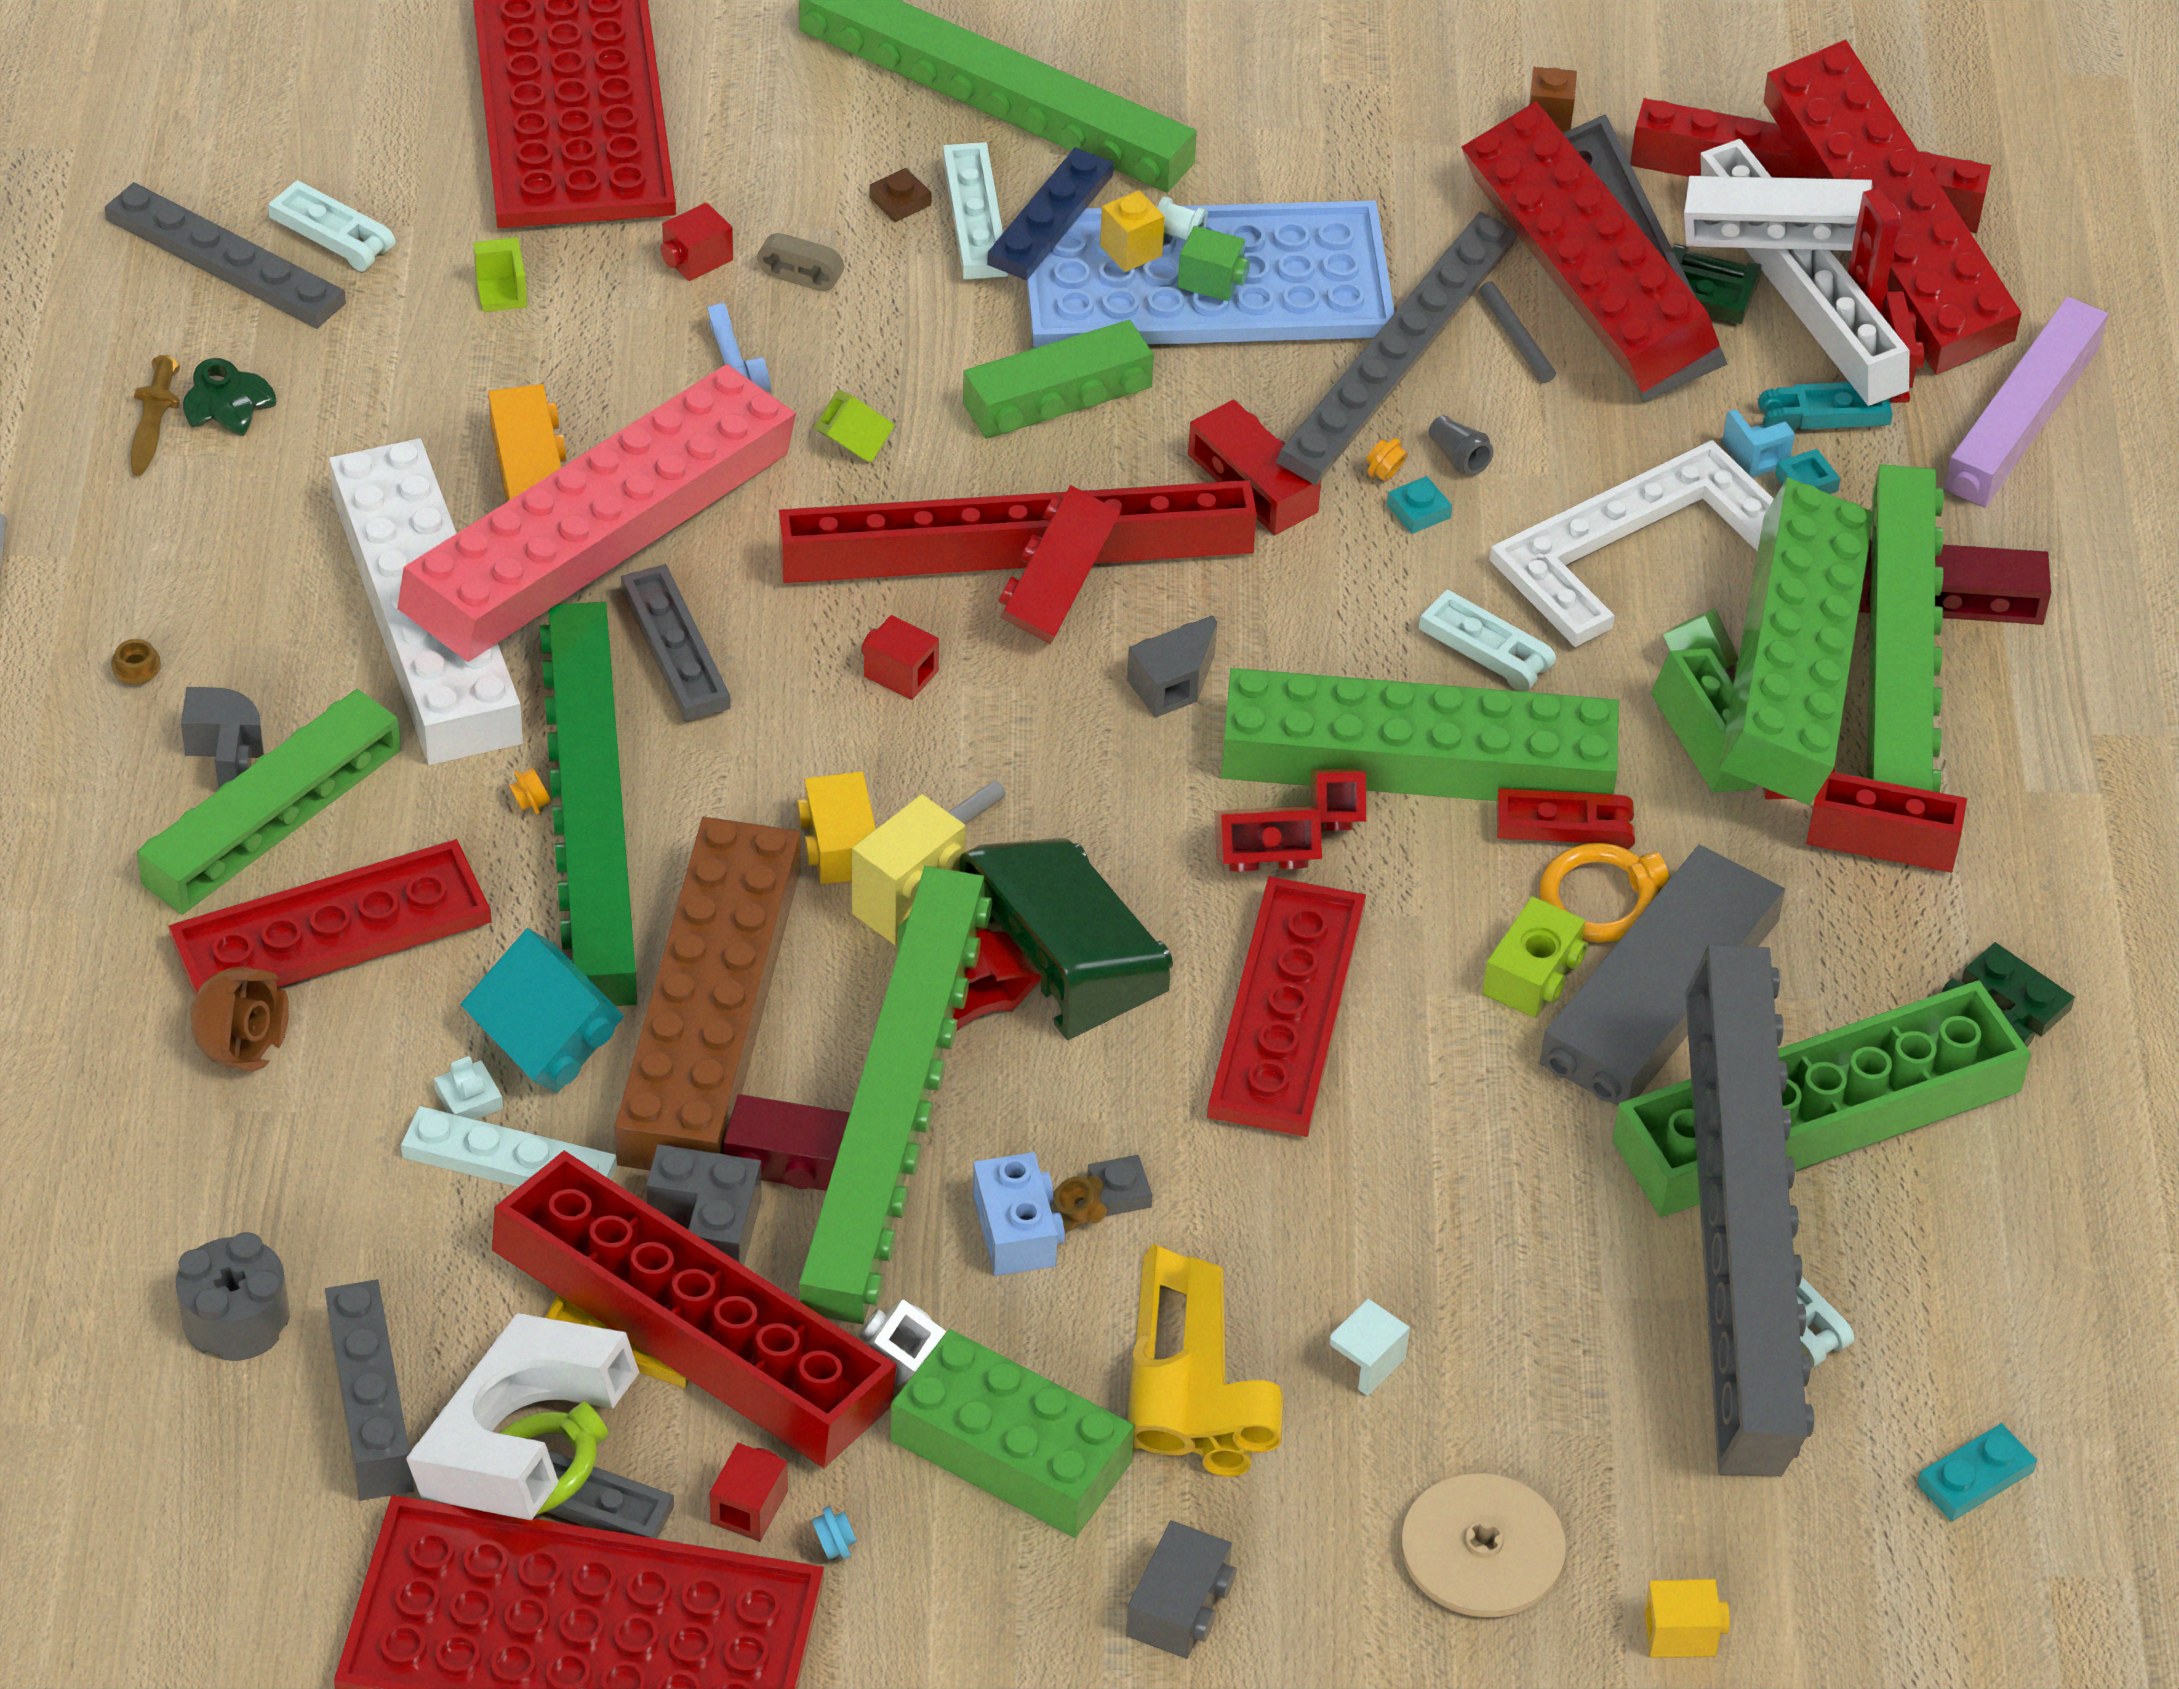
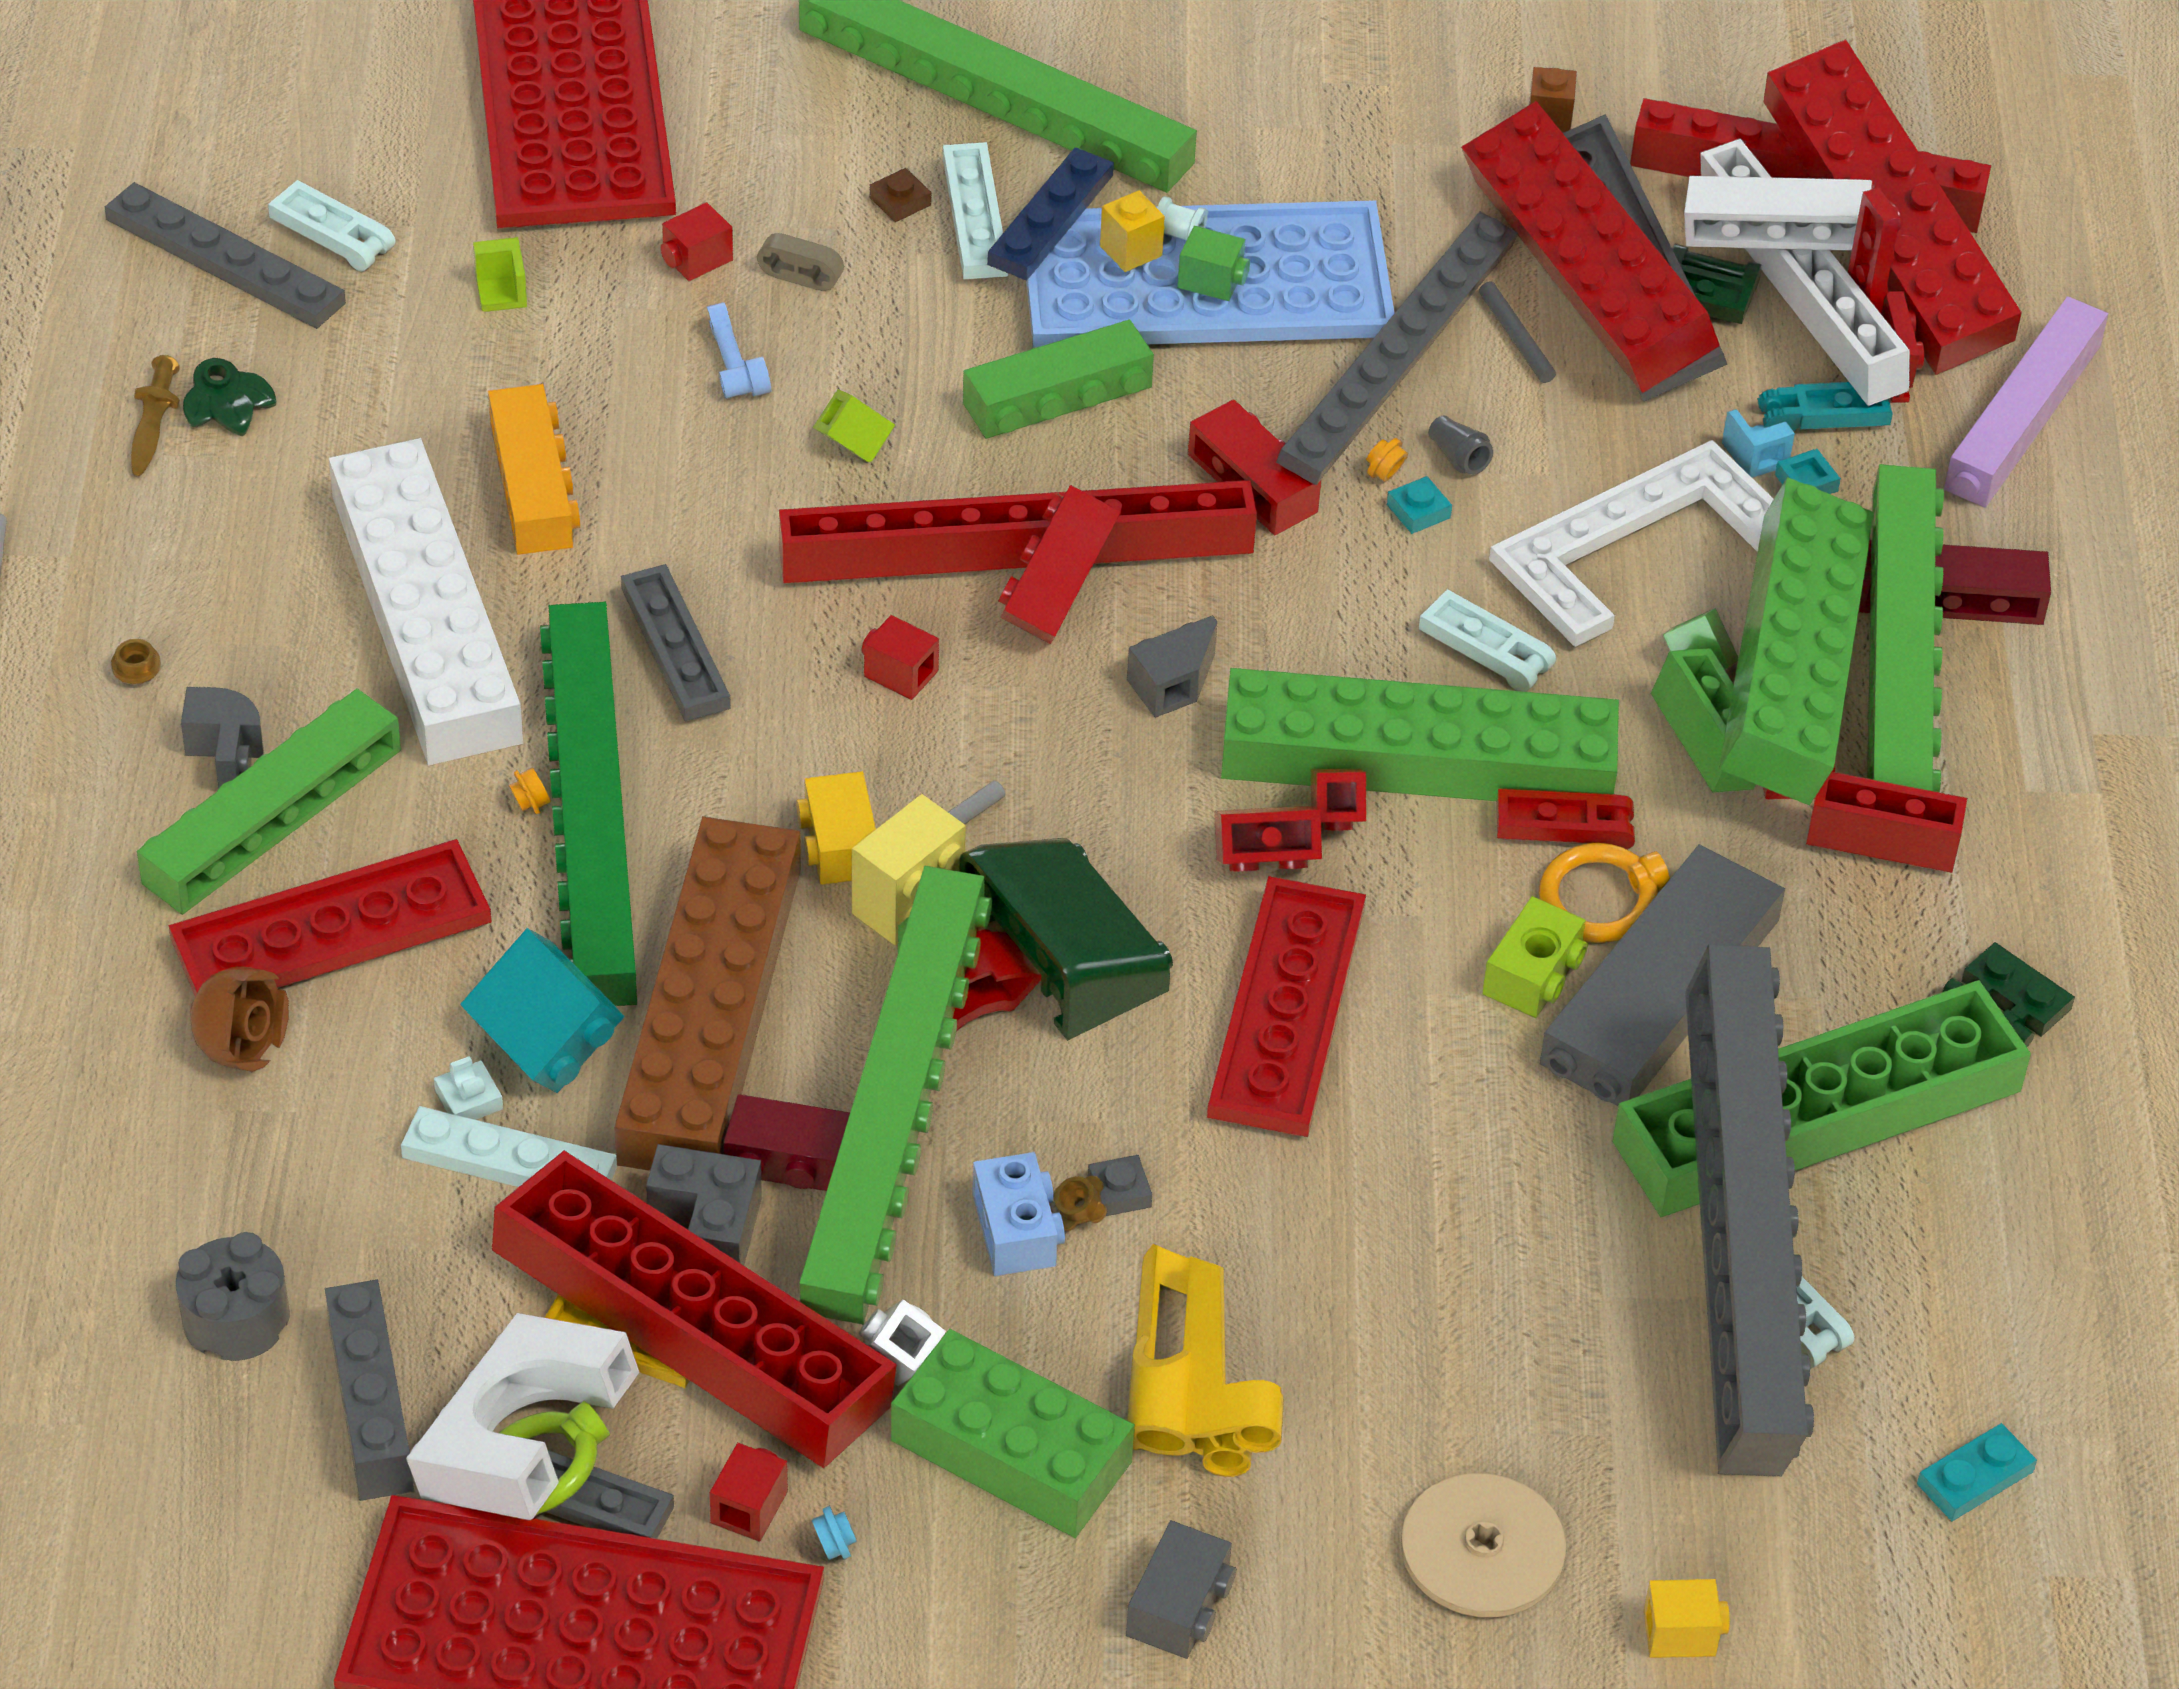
(595, 512): coral brick -> none
(1373, 1342): light aqua panel -> none

